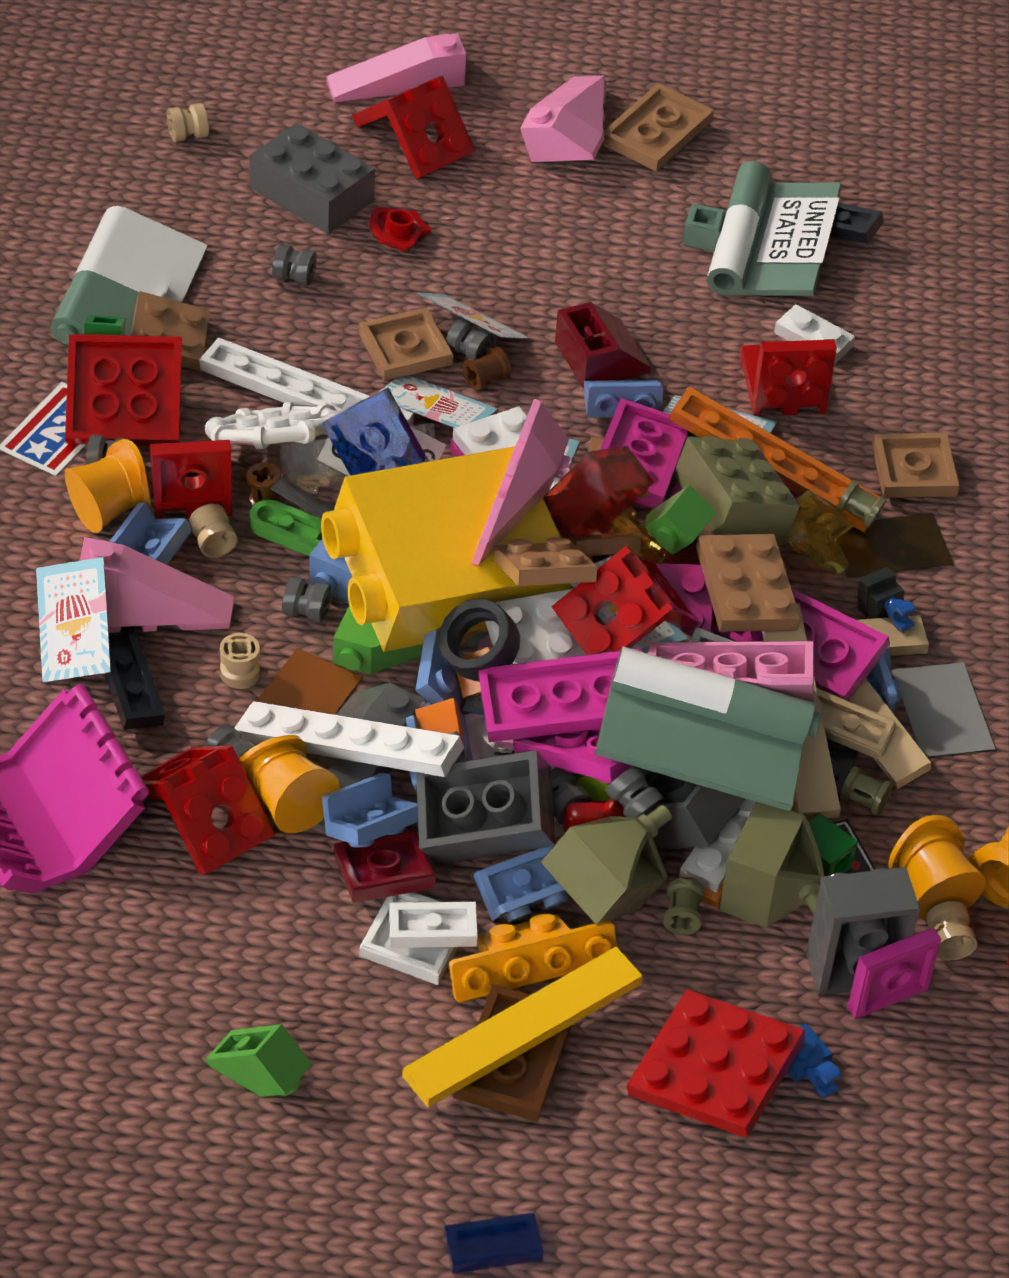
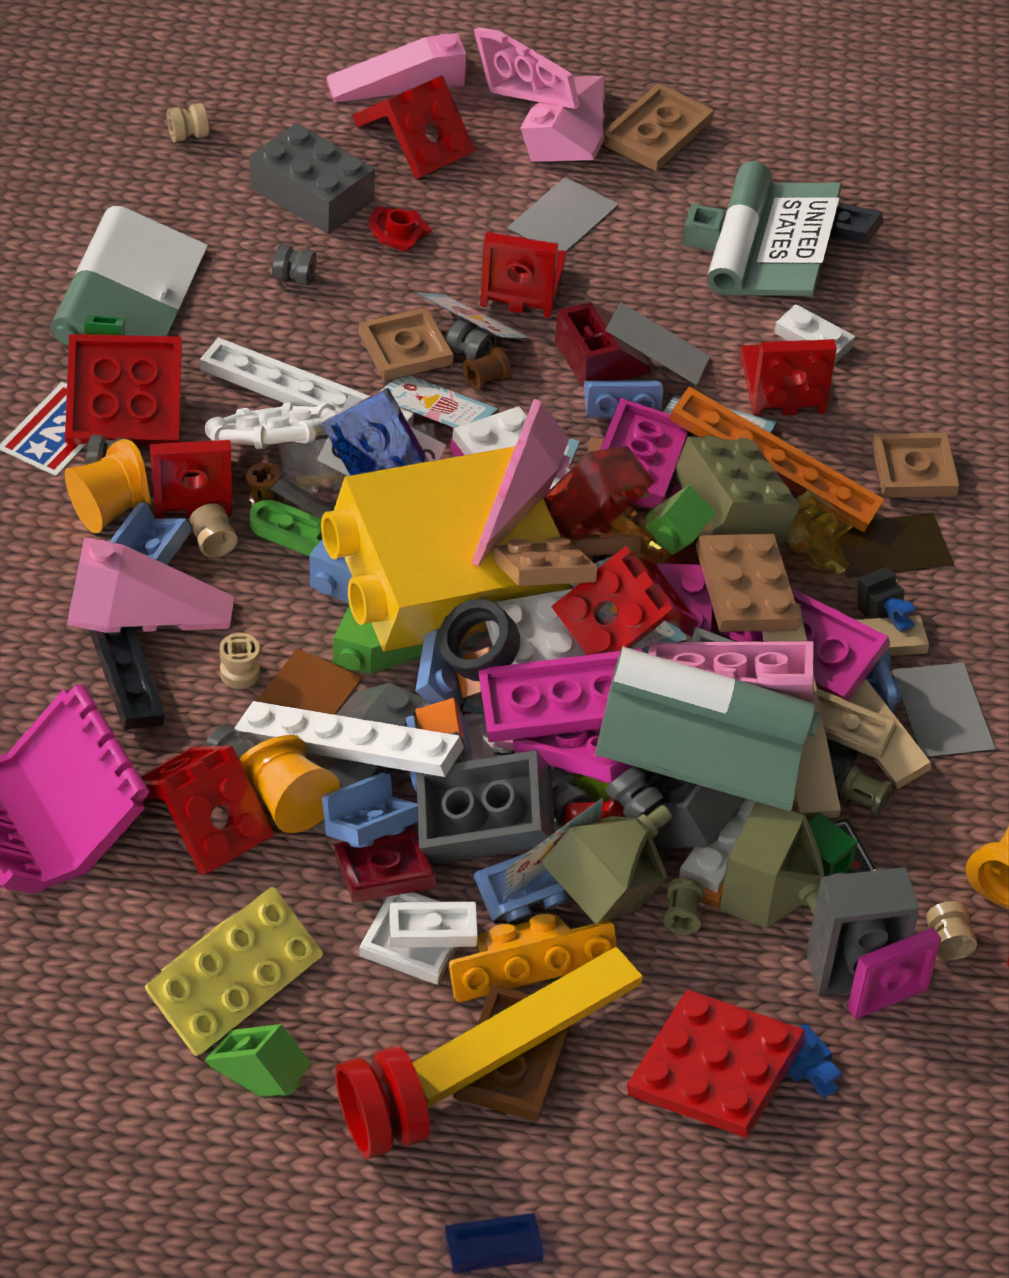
(73, 619): sticker -> none
(169, 317): medium nougat plate -> none
(233, 970): none -> light yellow bracket
(306, 599): dark grey wheel -> none
(382, 1101): none -> red wheel
(502, 277): none -> red bracket
(522, 72): none -> bright pink wedge
(529, 865): none -> sticker
(563, 214): none -> light grey sticker
(658, 343): none -> light grey sticker
(861, 503): olive bush -> none
(936, 863): light orange hat -> none

